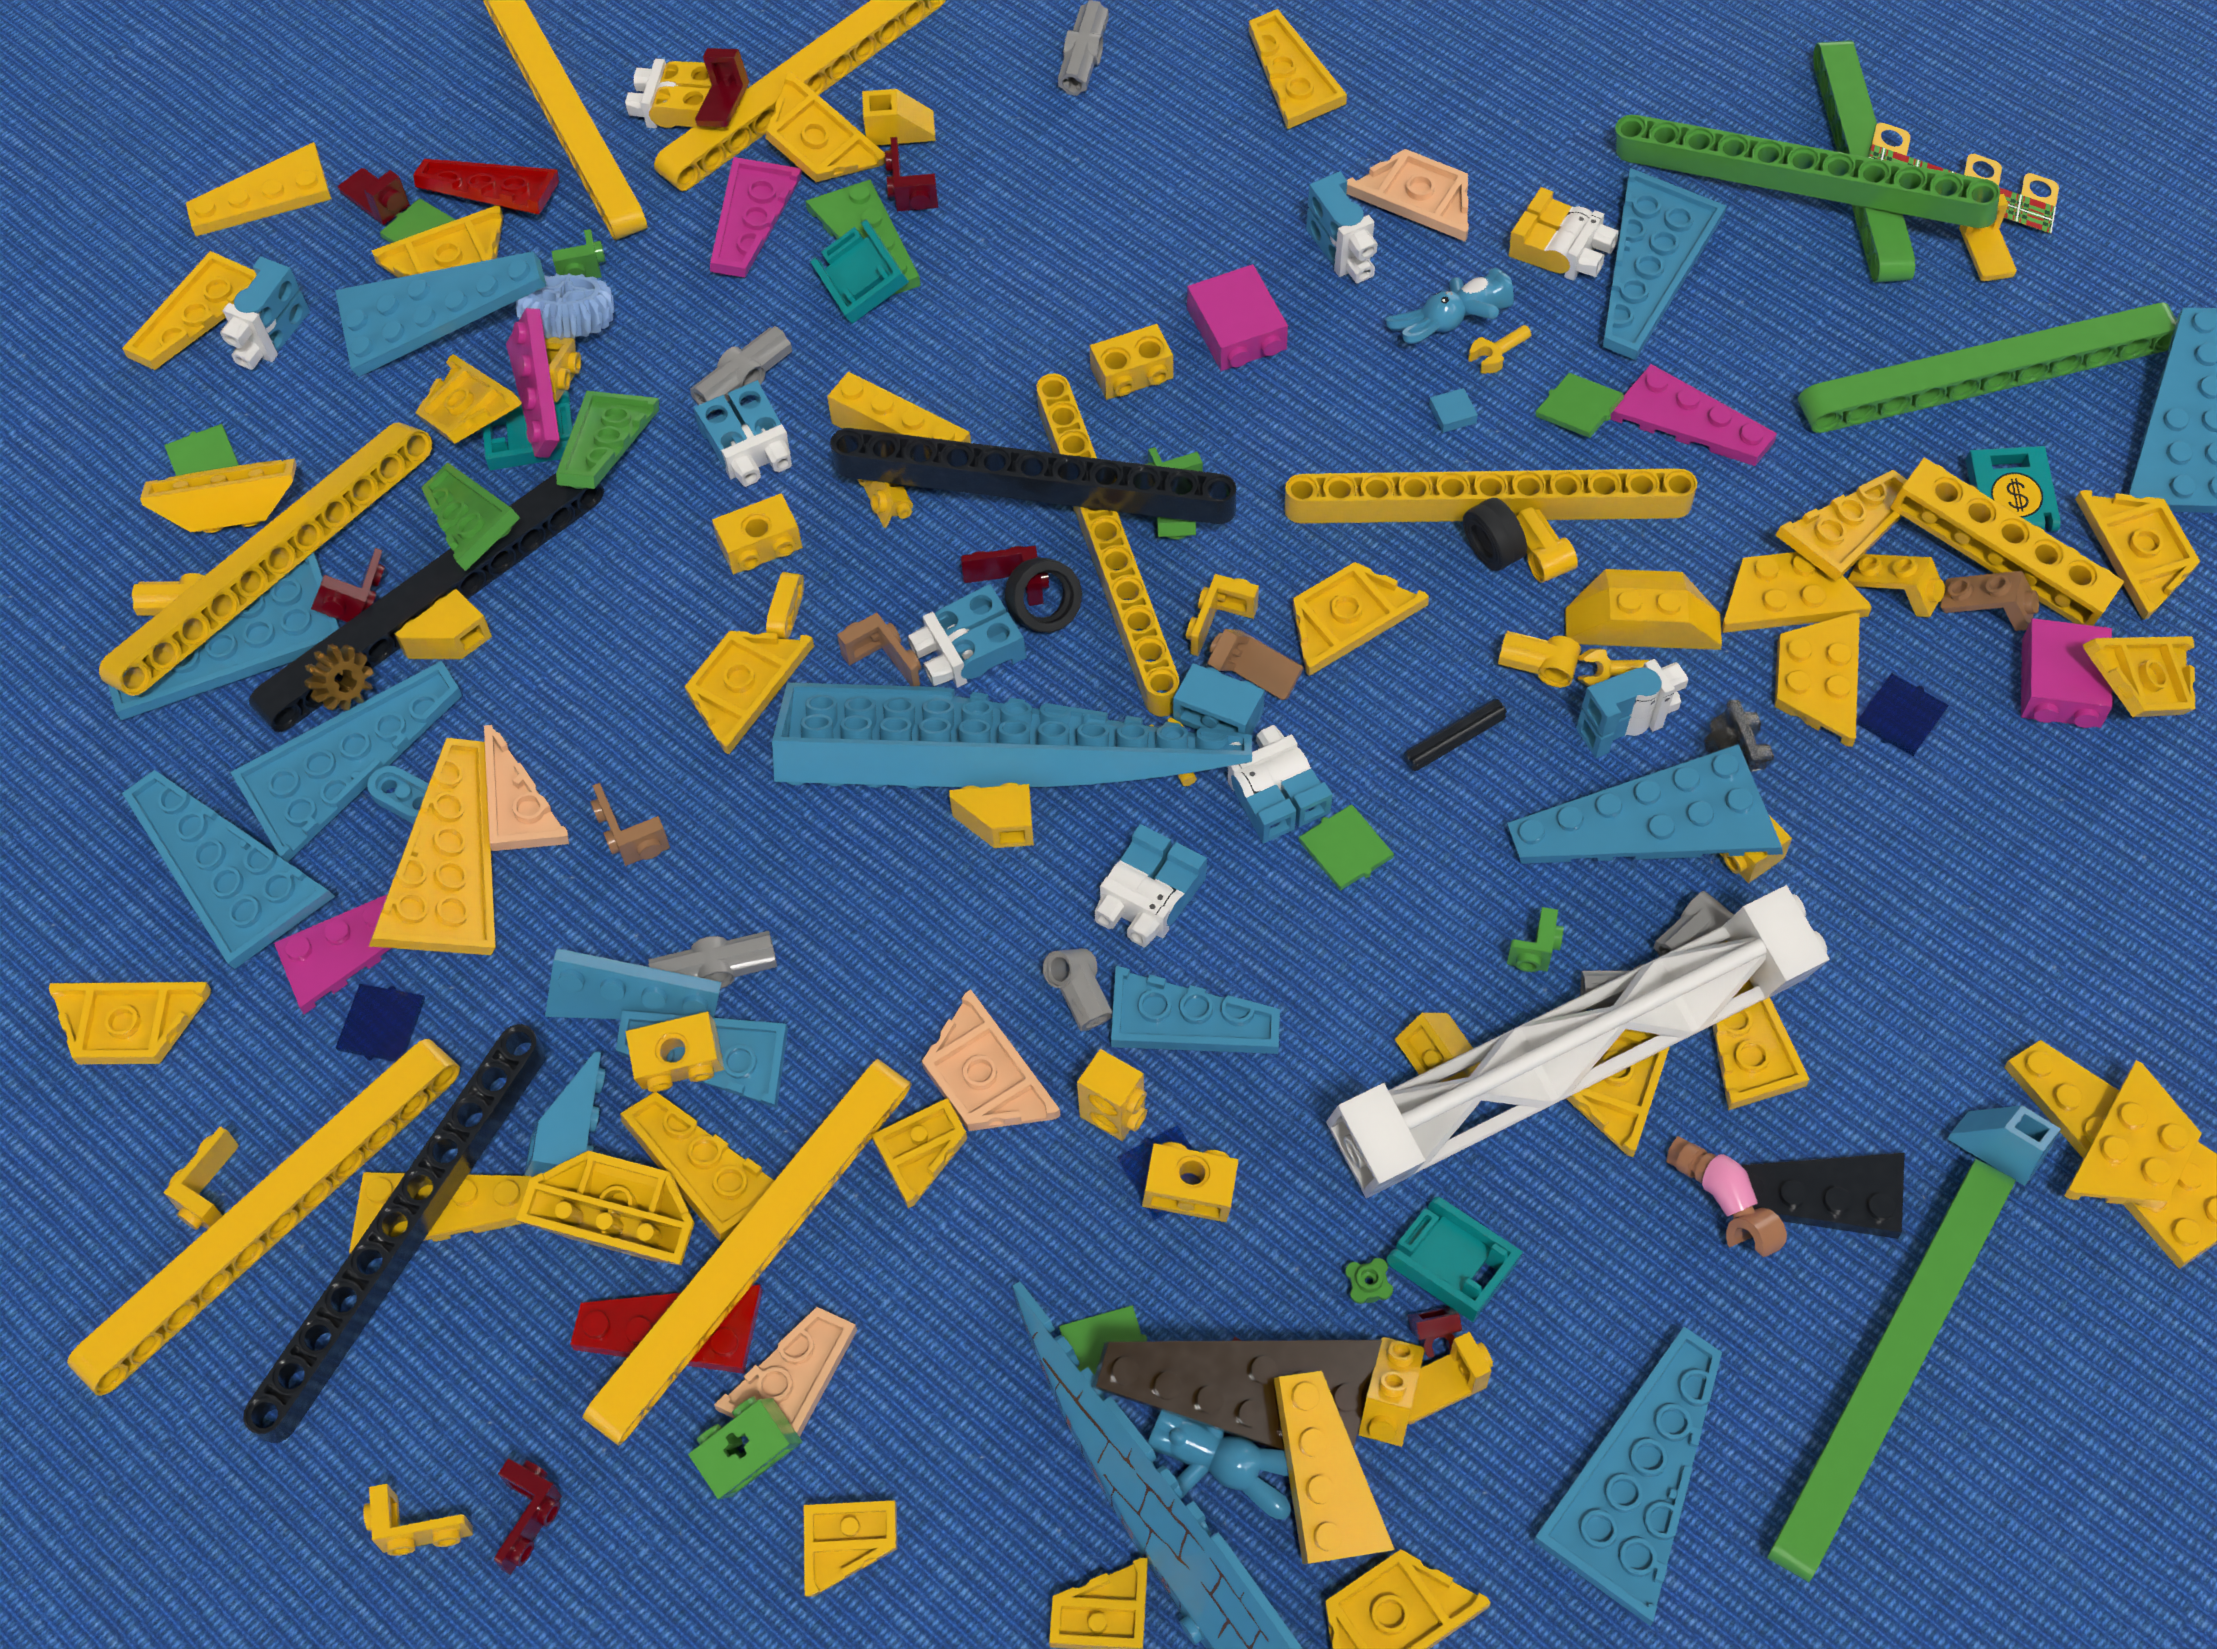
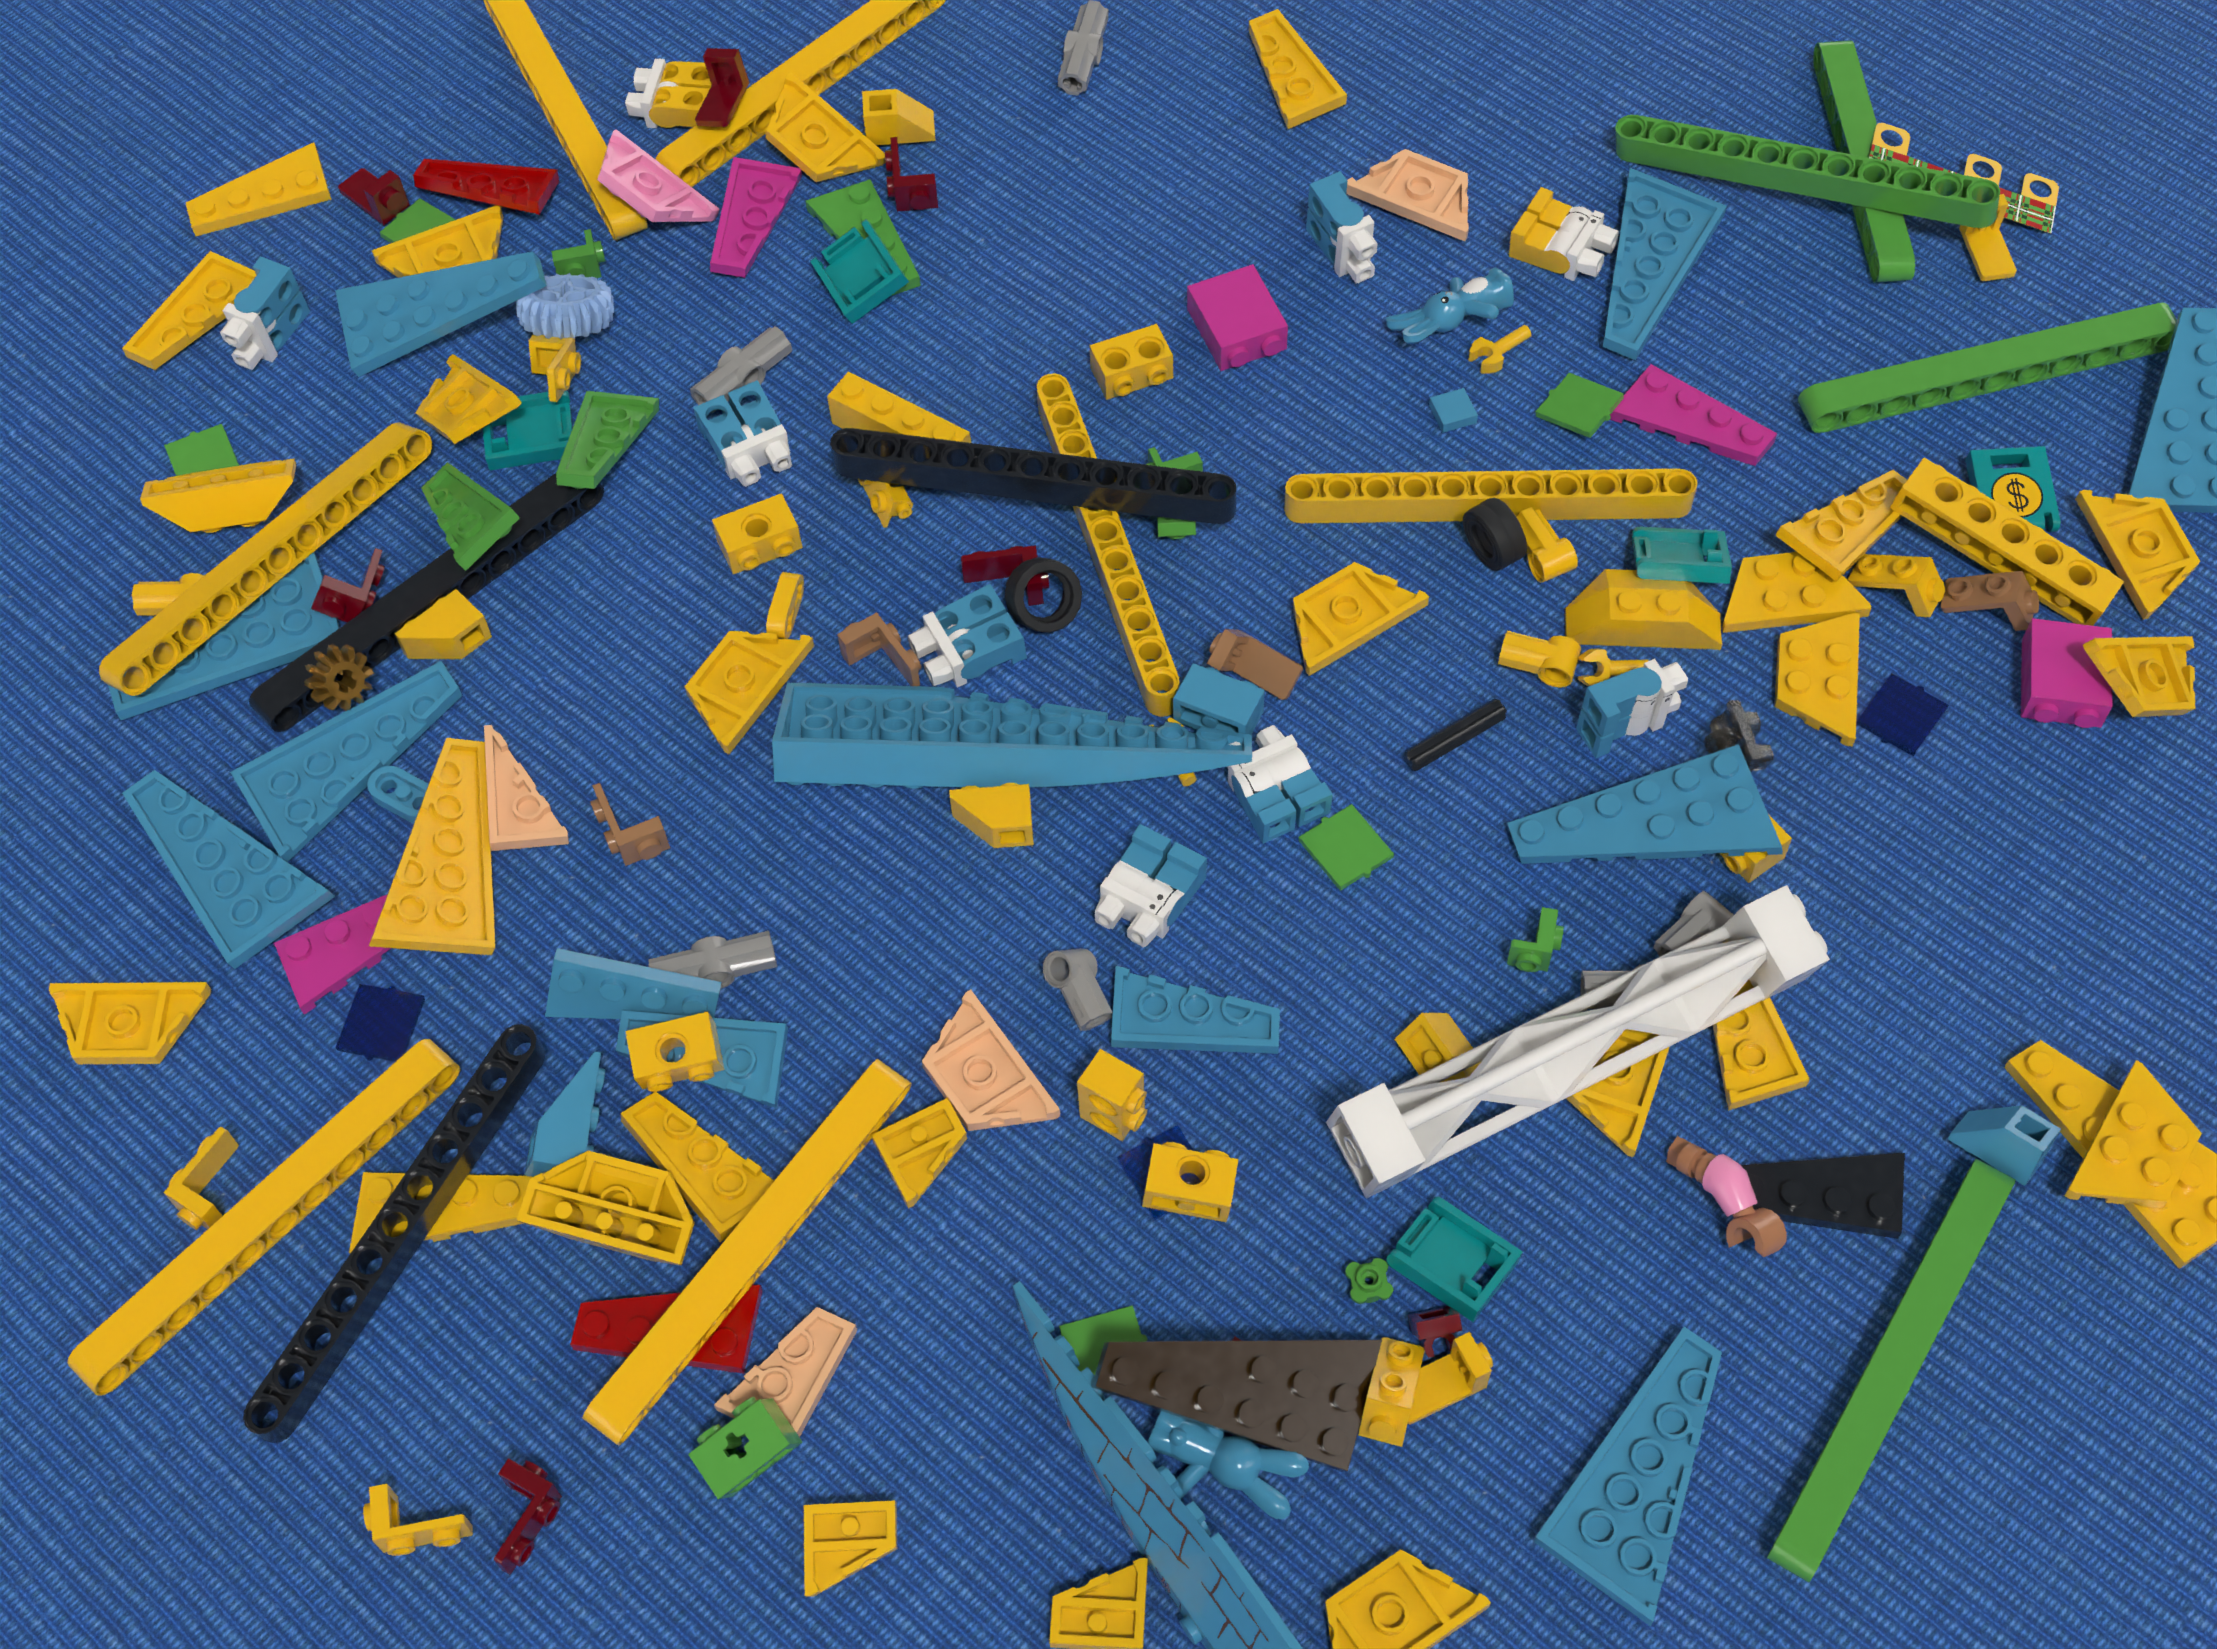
(533, 381): dark pink wing -> none
(650, 185): none -> bright pink wing
(1224, 594): yellow bracket -> none
(1327, 1483): yellow wing -> none
(1679, 554): none -> teal container

